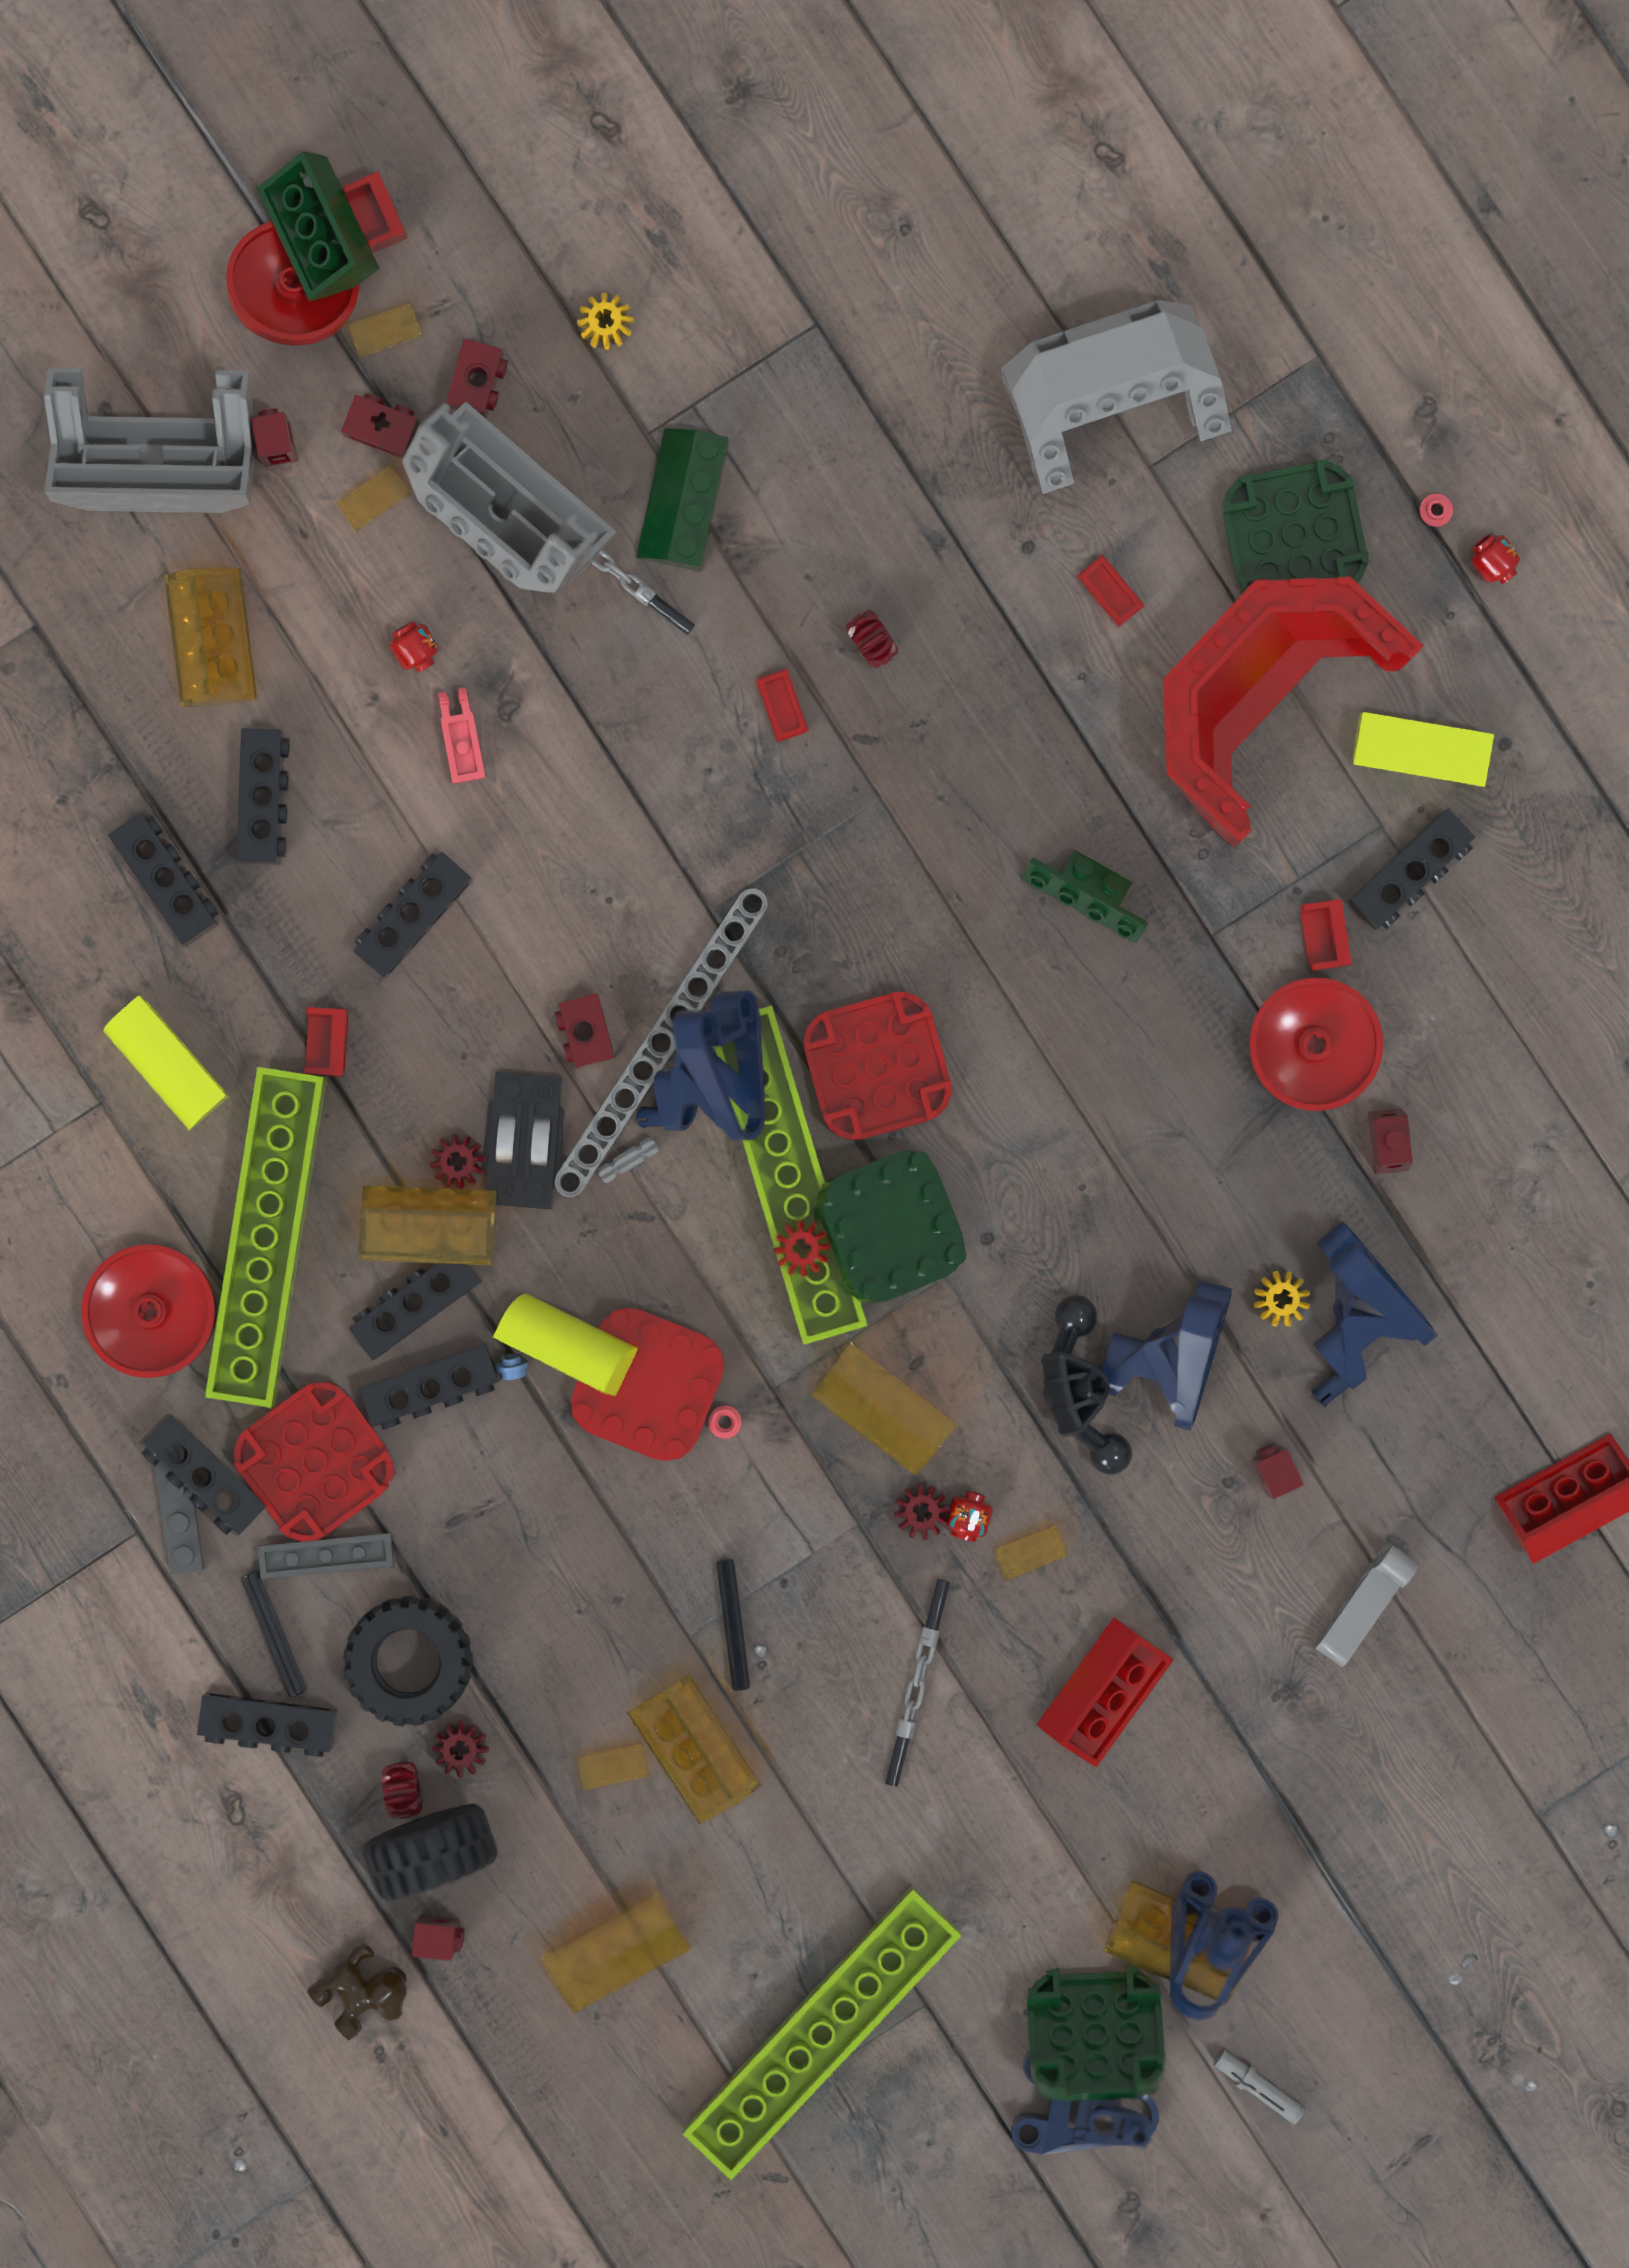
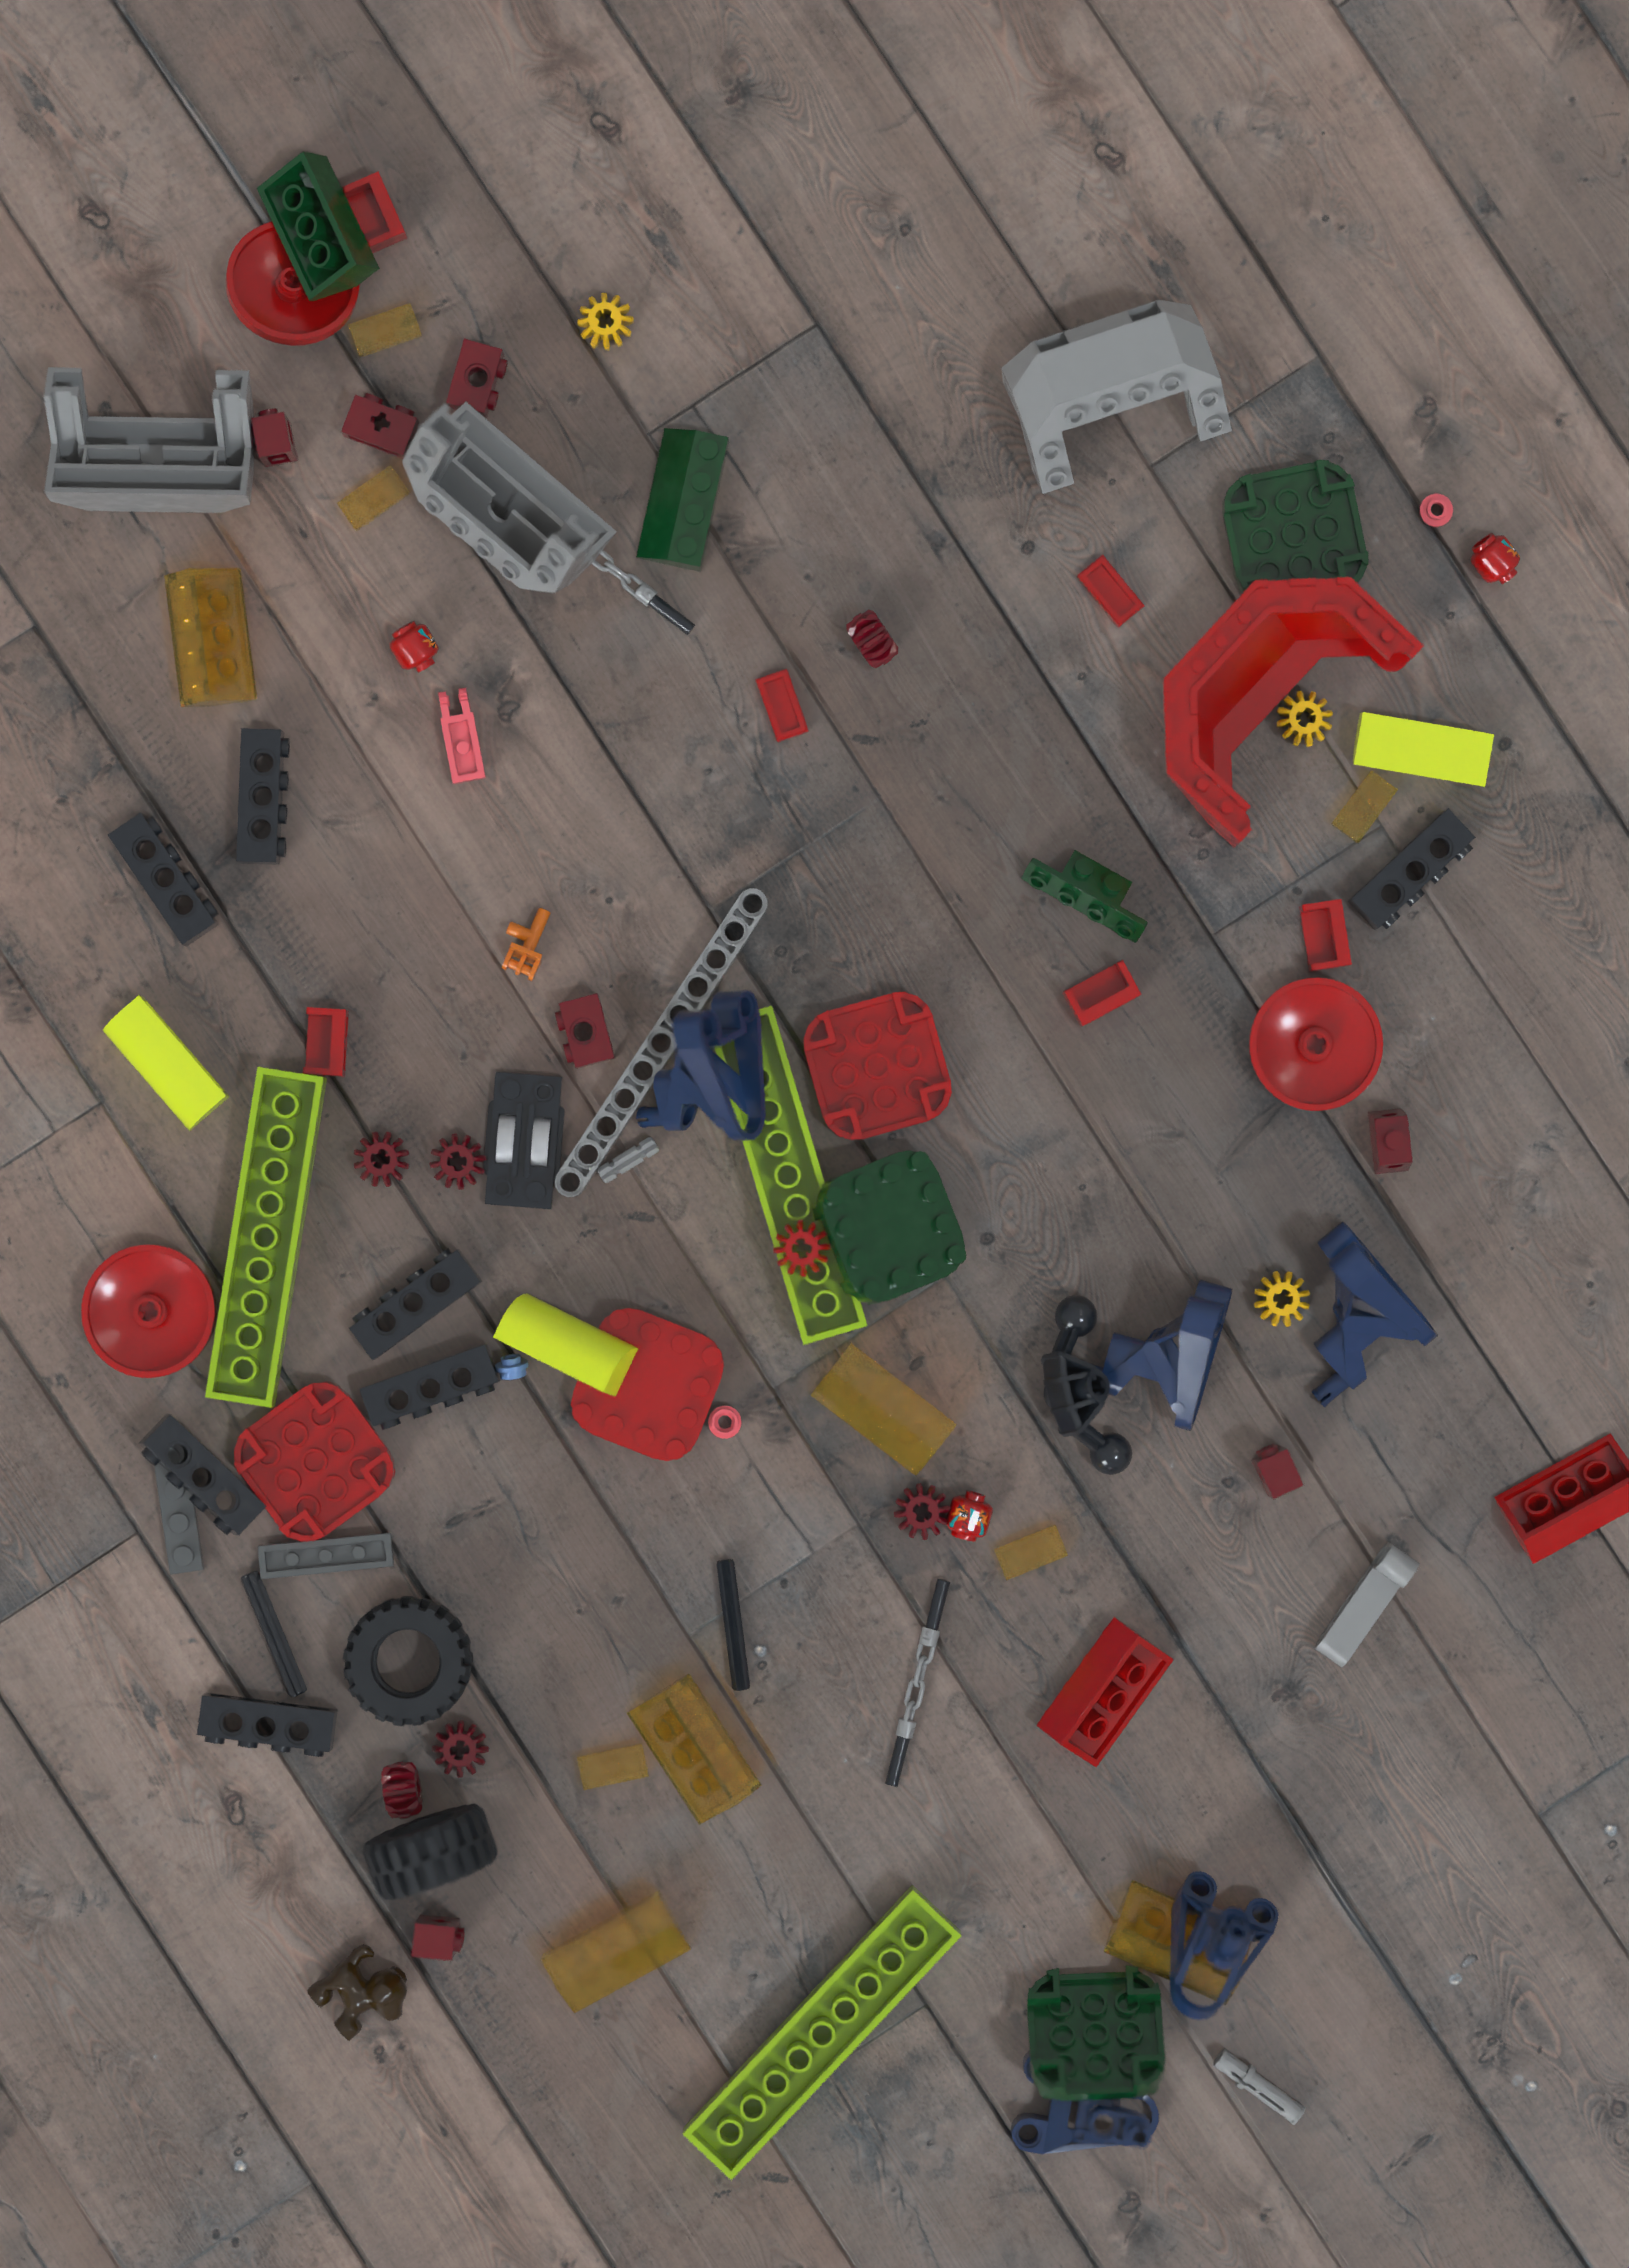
(386, 1169): none -> dark red gear
(427, 1225): clear yellow slope -> none
(453, 883): black brick -> none
(526, 952): none -> orange arm
(1101, 993): none -> red panel
(1297, 709): none -> yellow gear
(1364, 806): none -> clear yellow plate

